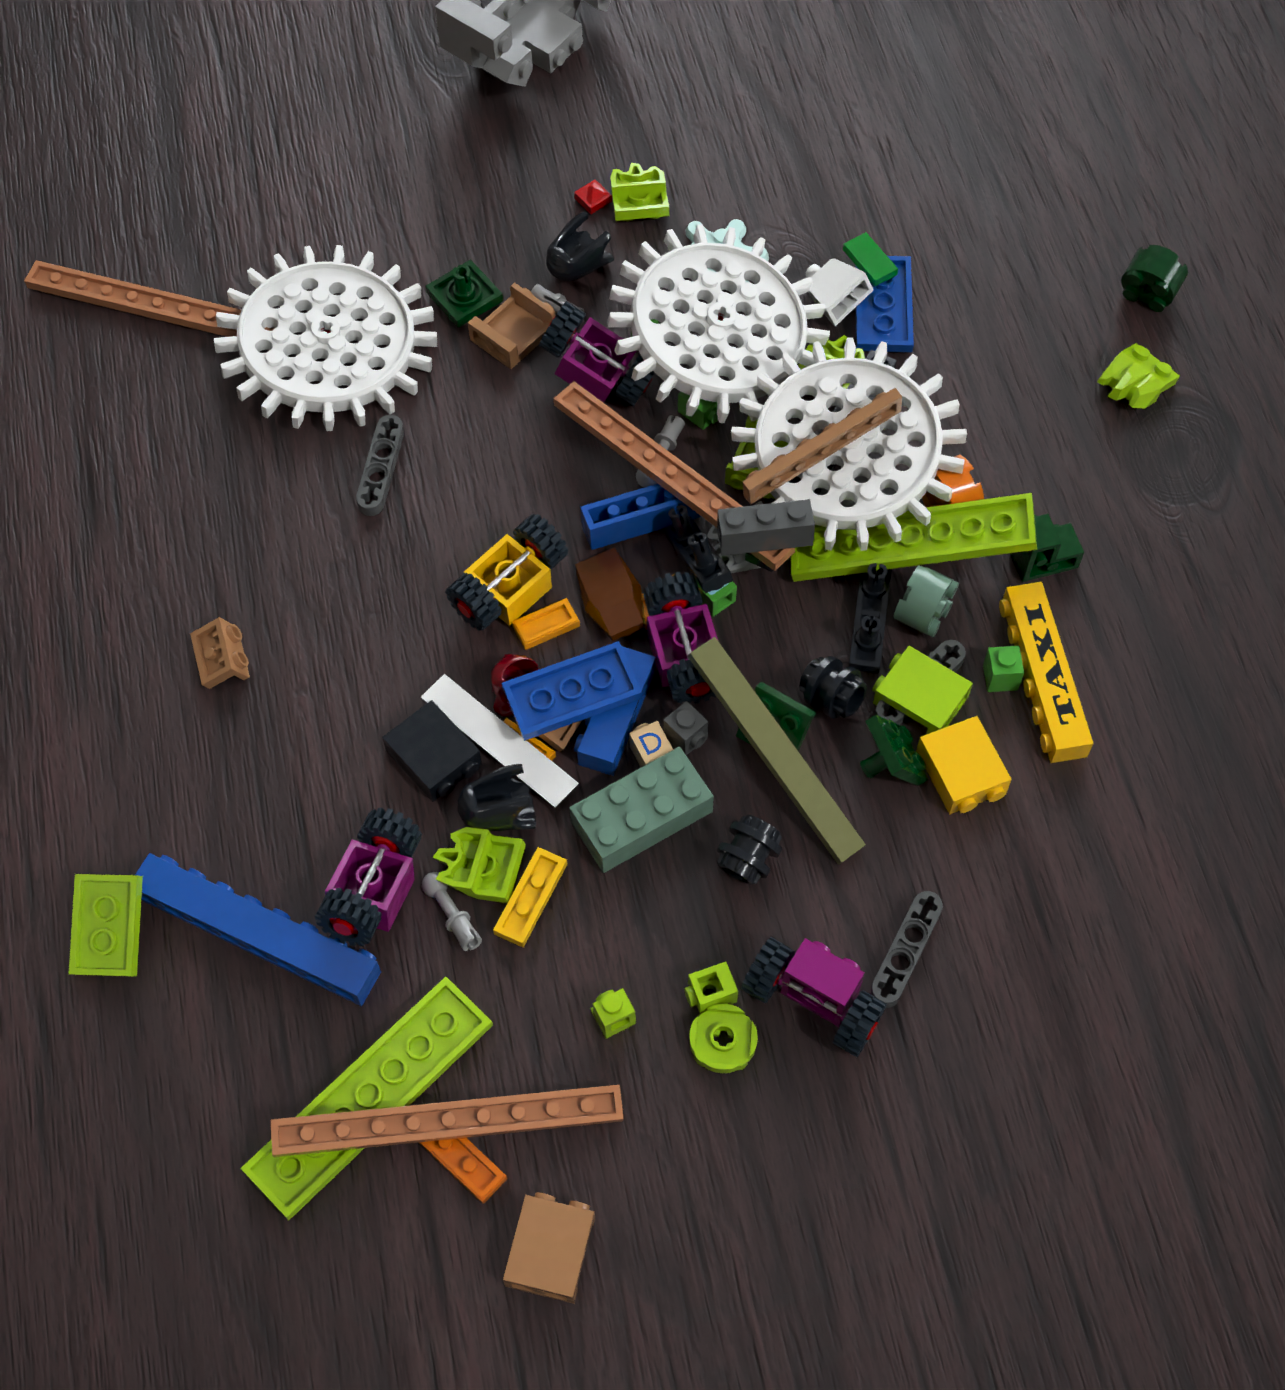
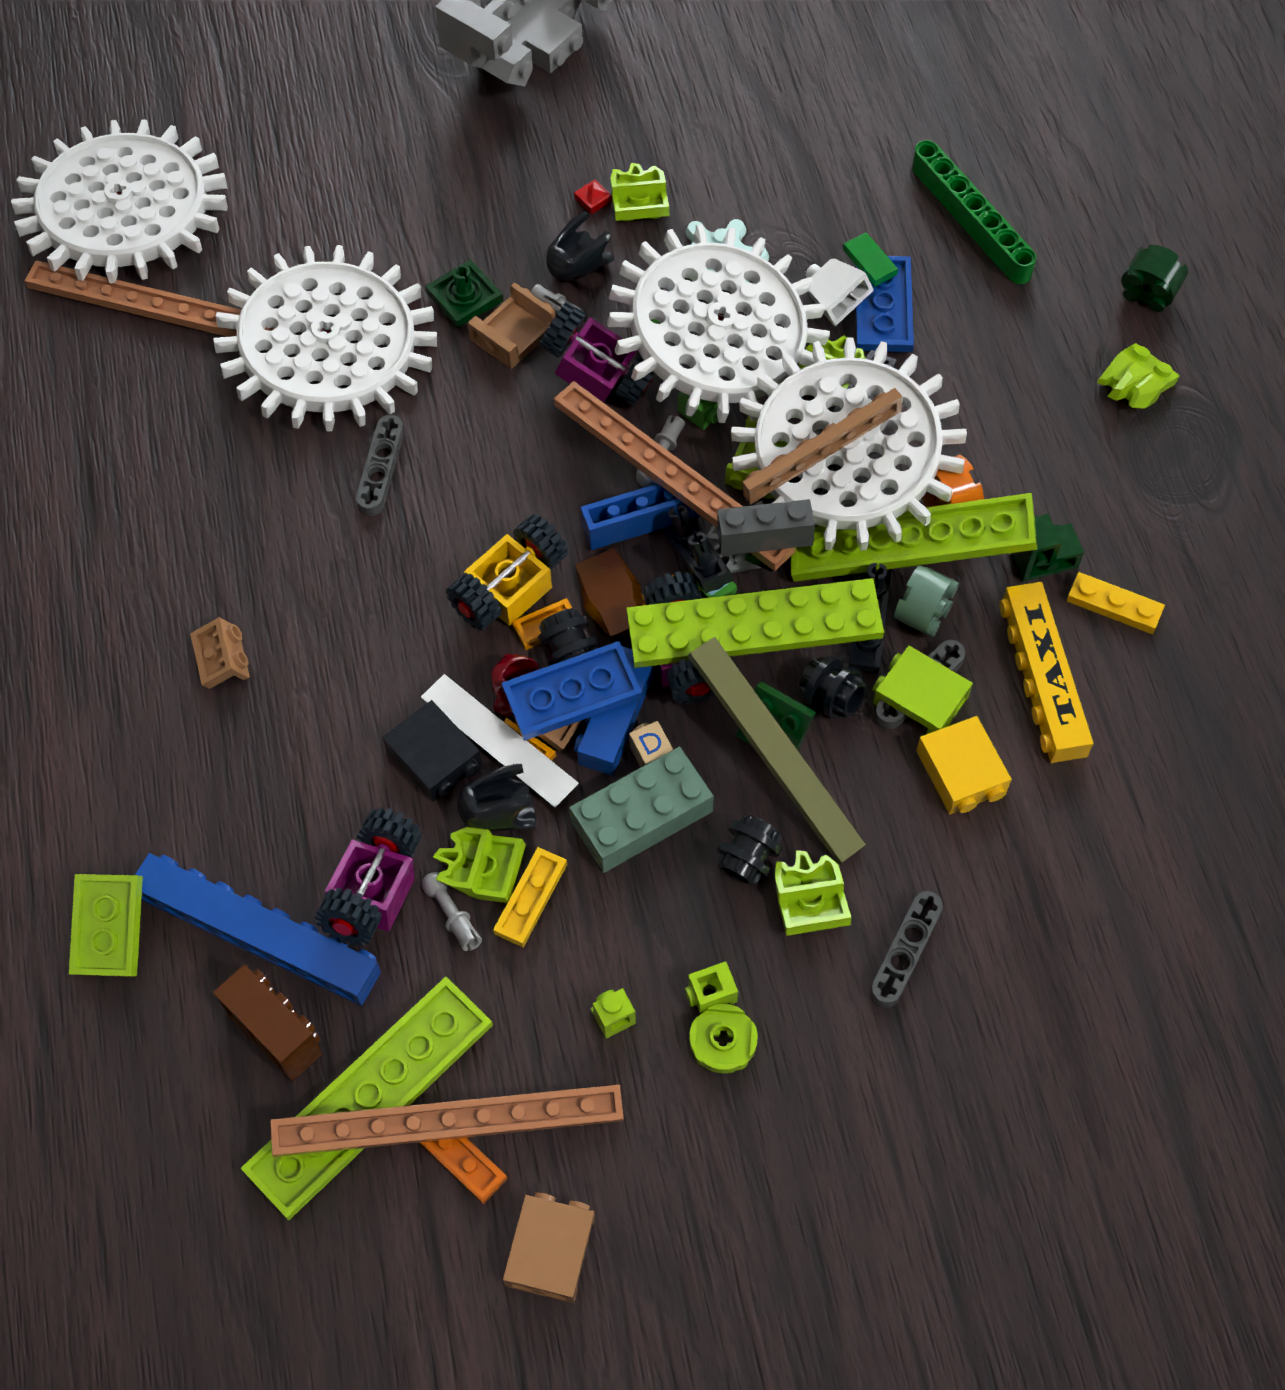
(120, 200): none -> white gear
(269, 1021): none -> reddish brown brick
(566, 635): none -> black piece
(686, 728): dark grey brick -> none
(756, 621): none -> lime plate
(811, 895): none -> lime plate
(821, 985): brick -> none
(894, 752): dark green plate -> none
(974, 212): none -> green beam
(1003, 668): bright green brick -> none
(1115, 603): none -> yellow plate

